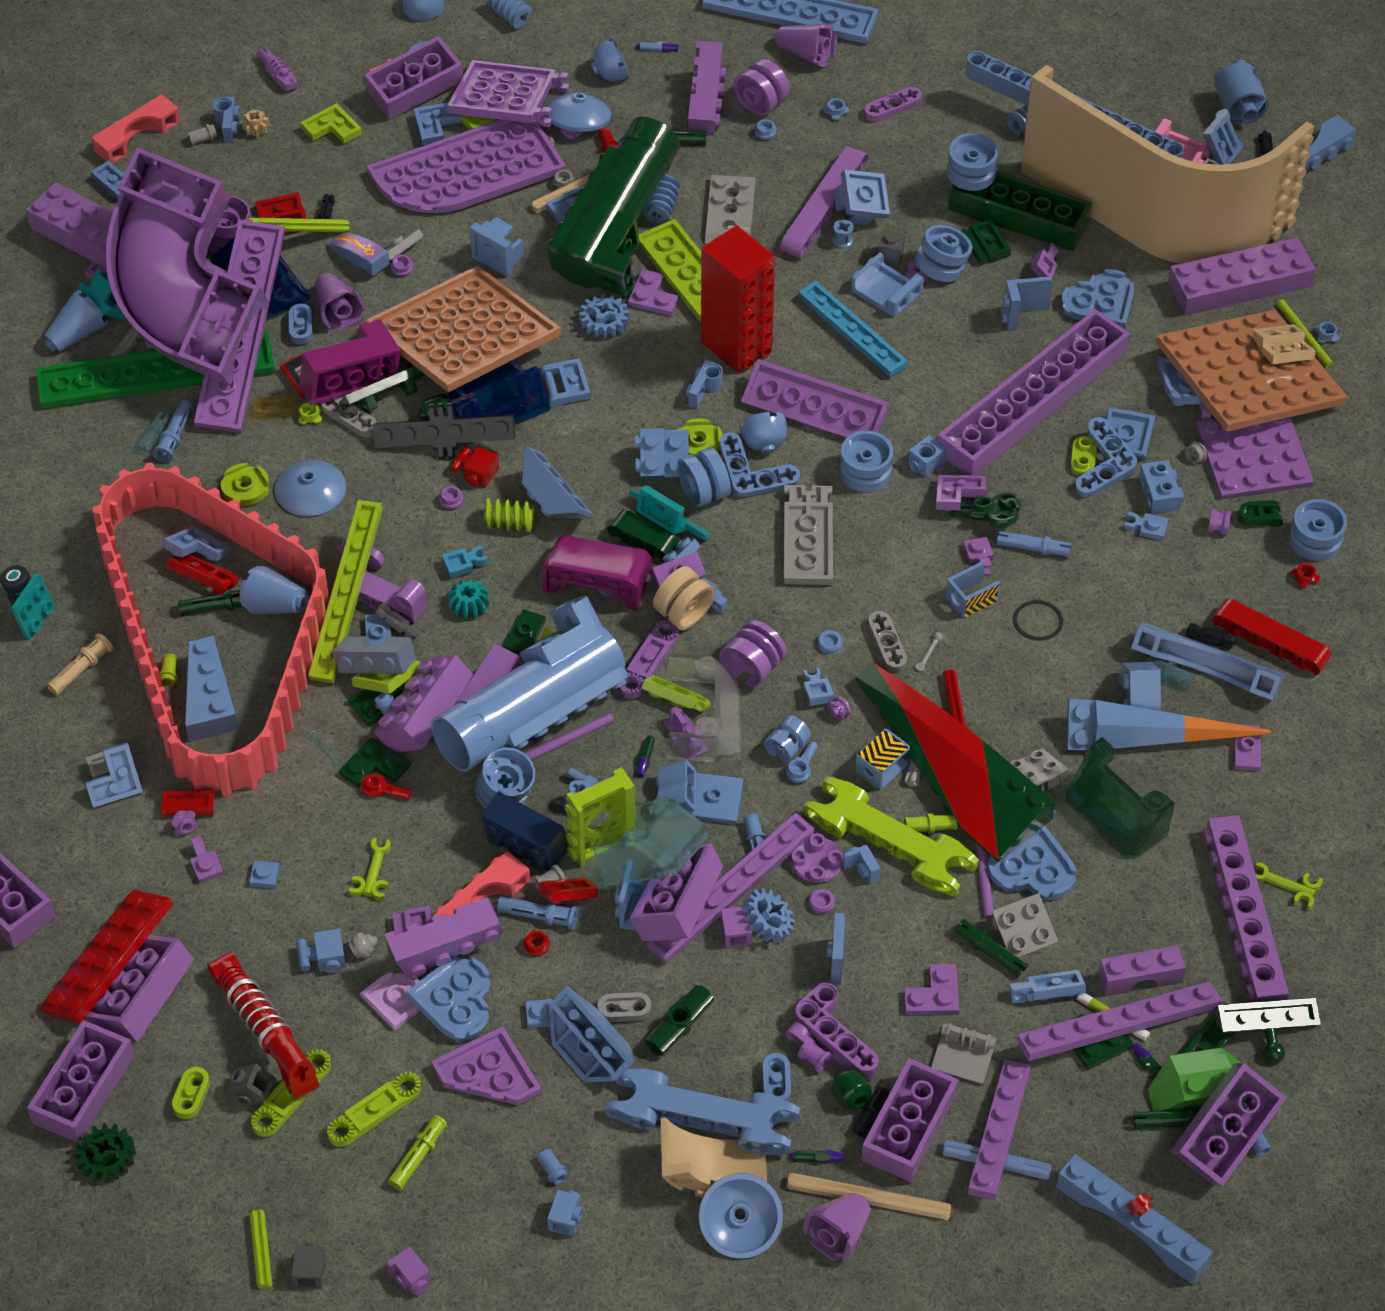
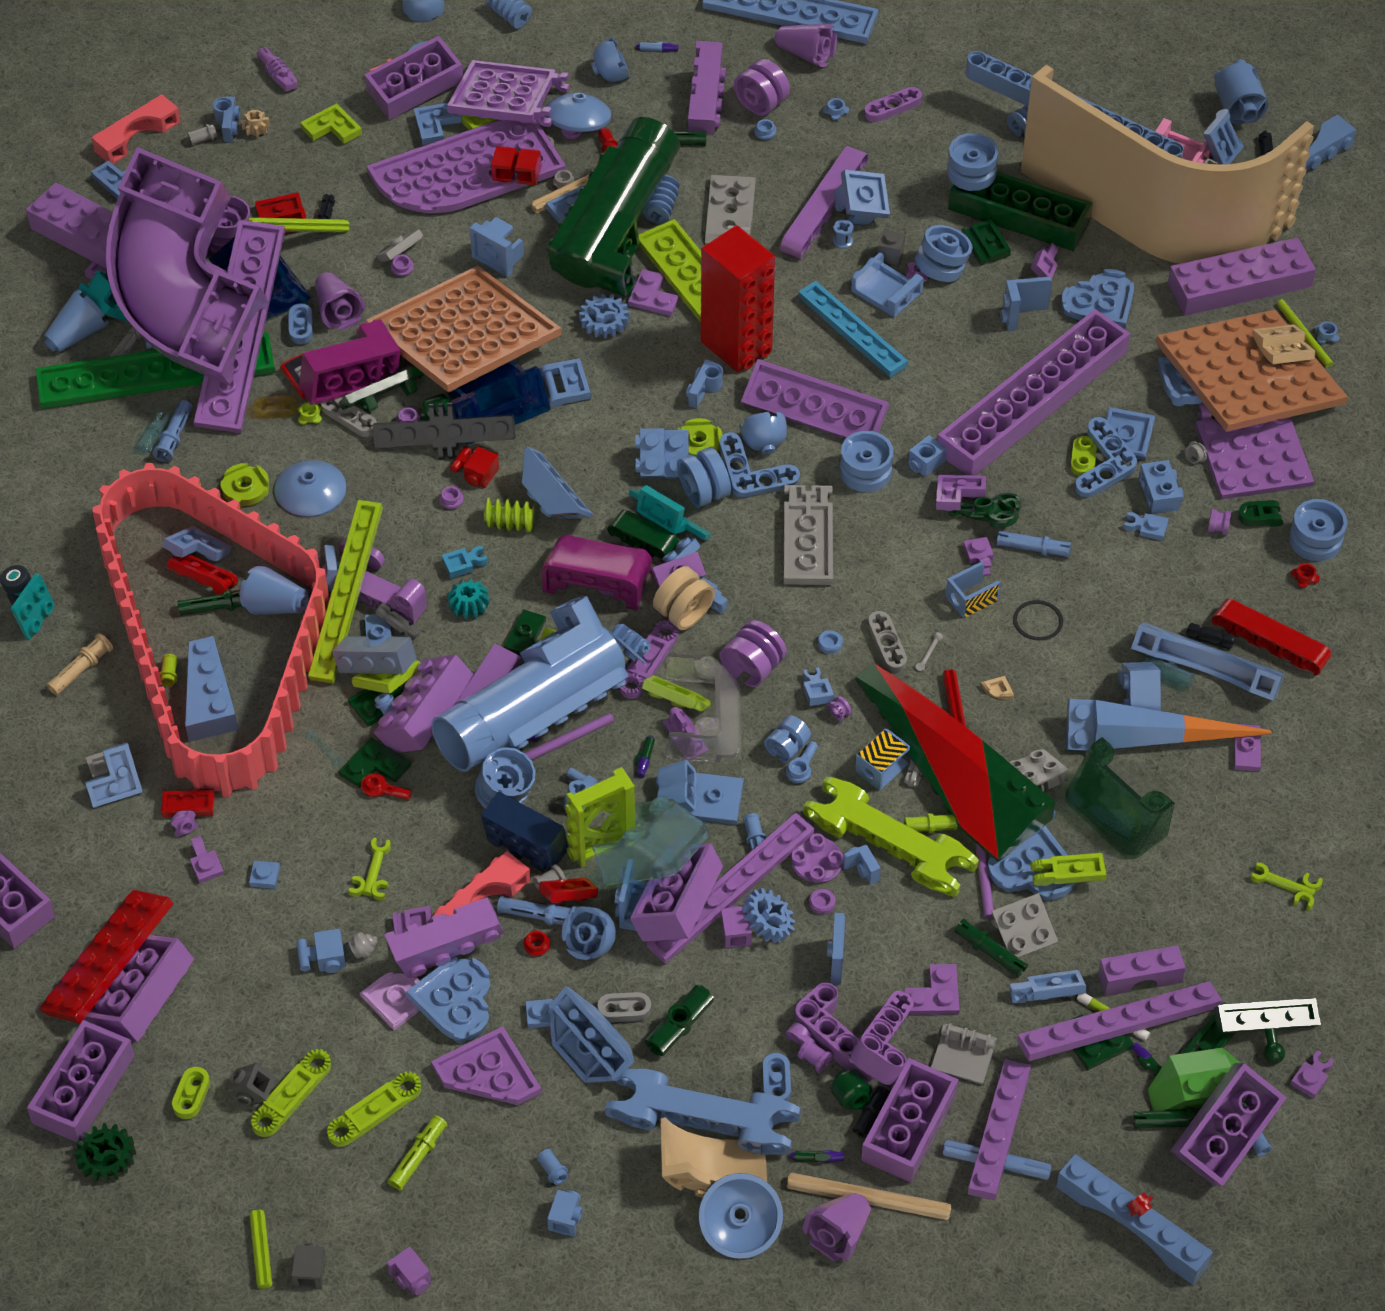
(273, 1036): red piece -> none
(330, 565): none -> medium blue plate
(360, 252): slope -> none
(408, 414): none -> medium lavender plate
(508, 160): none -> red piece
(588, 933): none -> medium blue cylinder
(631, 642): none -> medium blue hinge
(873, 1051): none -> medium lavender beam
(998, 687): none -> tan tile
(1069, 869): none -> lime hinge
(1230, 832): medium lavender brick -> none
(1312, 1077): none -> medium lavender plate

